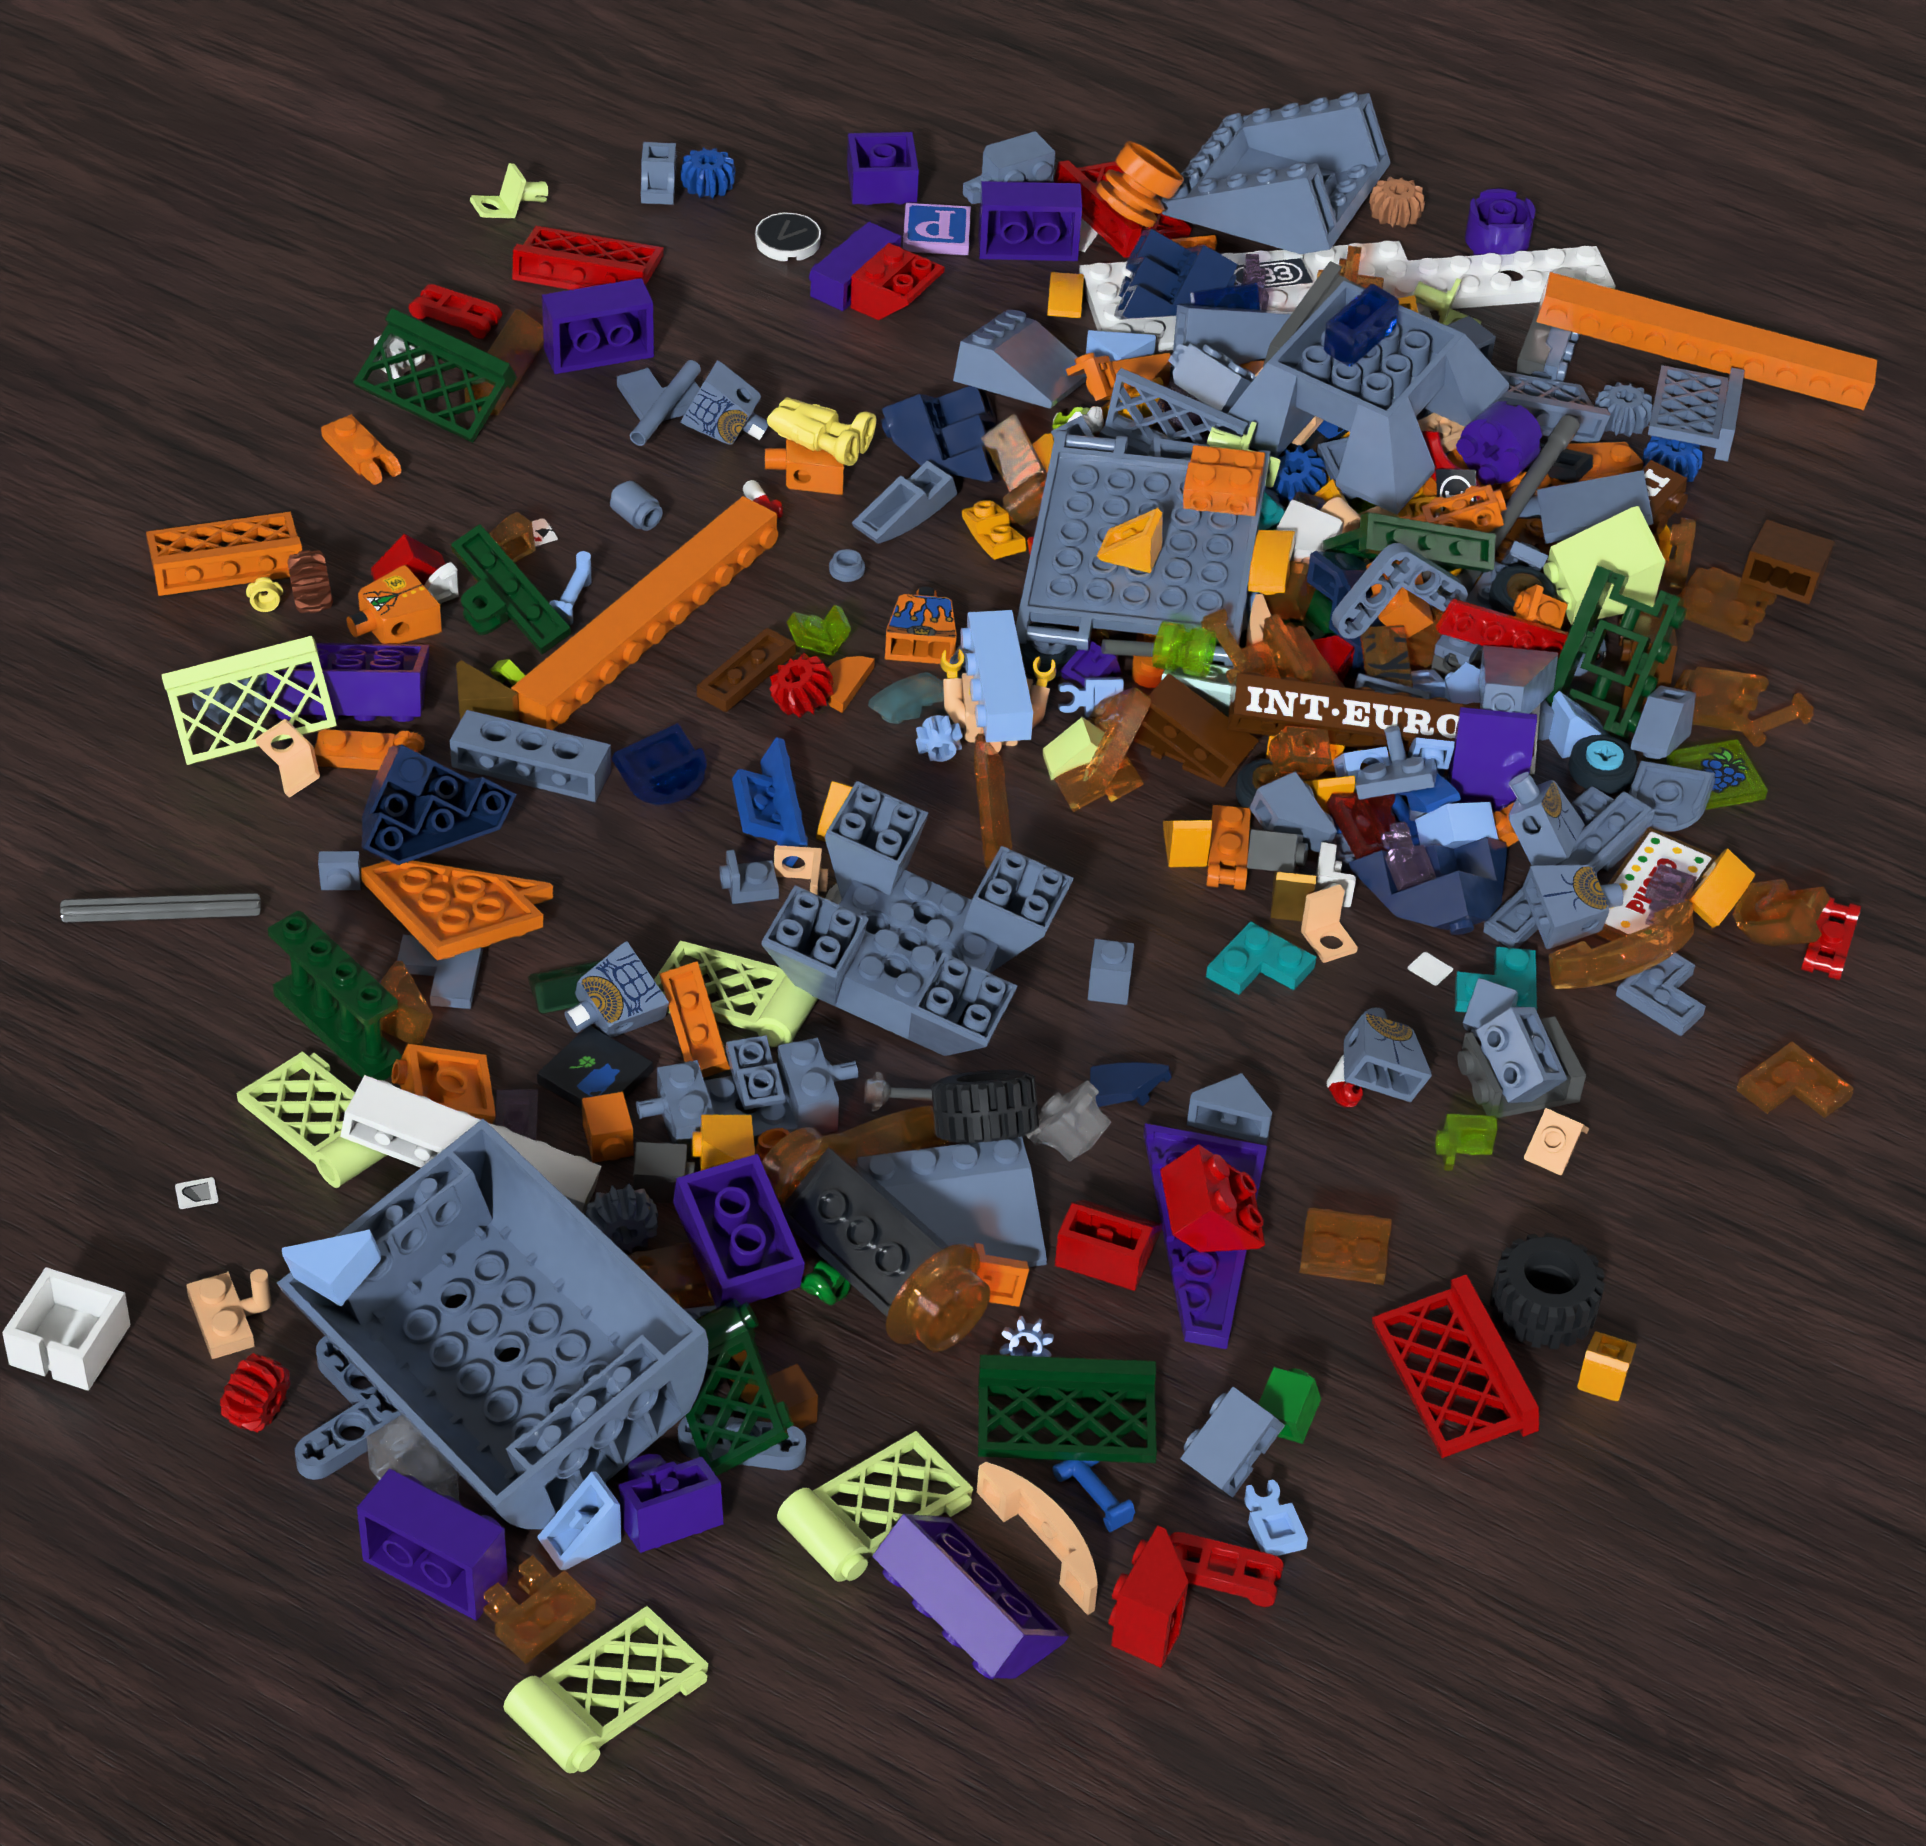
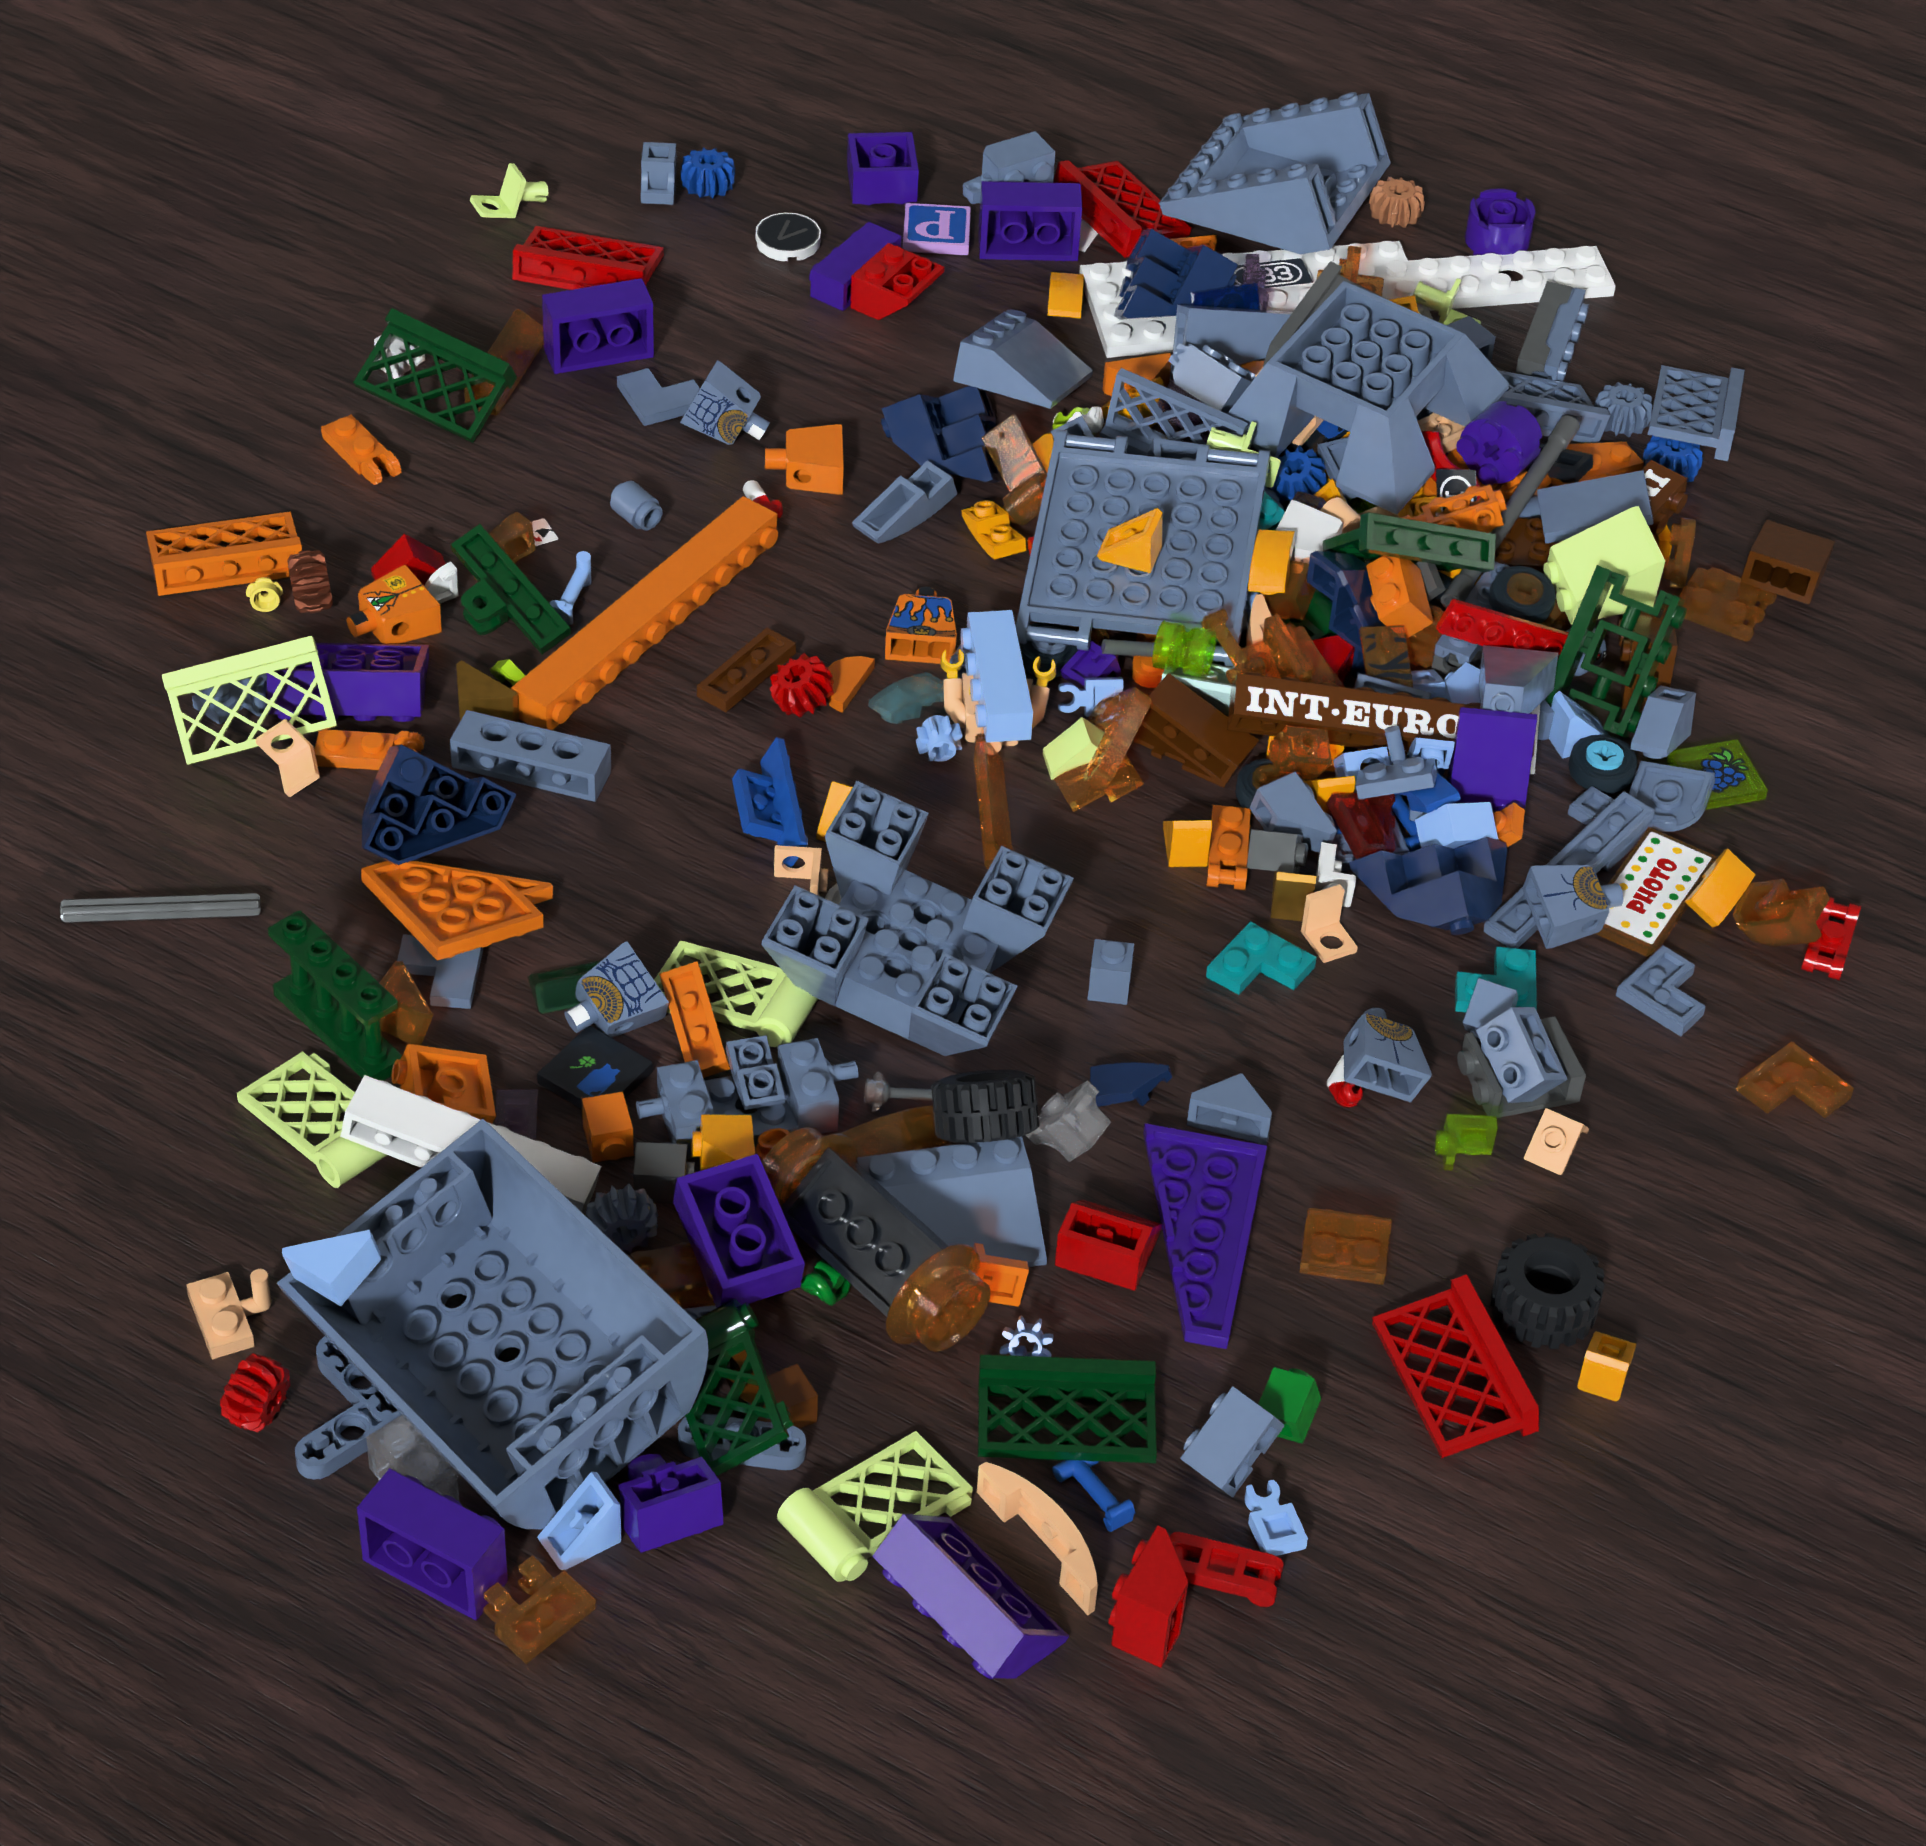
(66, 1328): white piece -> none
(196, 1193): white sticker -> none
(339, 870): sand blue plate -> none
(456, 310): red plate -> none
(566, 1728): yellowish green piece -> none
(662, 767): clear blue slope -> none
(665, 403): sand blue piece -> none
(748, 880): sand blue bracket -> none
(820, 429): light yellow piece -> none
(820, 634): clear neon green bracket -> none
(847, 565): sand blue plate -> none
(1099, 375): orange bracket -> none
(1120, 345): light blue slope -> none
(1136, 189): orange wheel -> none
(1211, 1203): red slope -> none
(1223, 480): orange plate -> none
(1361, 325): clear blue brick -> none
(1400, 576): sand blue beam -> none
(1406, 862): clear purple plate -> none
(1430, 968): white sticker -> none
(1524, 555): sand blue plate -> none
(1540, 608): orange bracket -> none
(1543, 820): sand blue torso -> none
(1624, 957): clear orange slope -> none
(1667, 889): clear purple plate -> none
(1707, 341): orange brick -> none
(1722, 696): clear orange plate -> none
(1799, 709): clear orange piece -> none

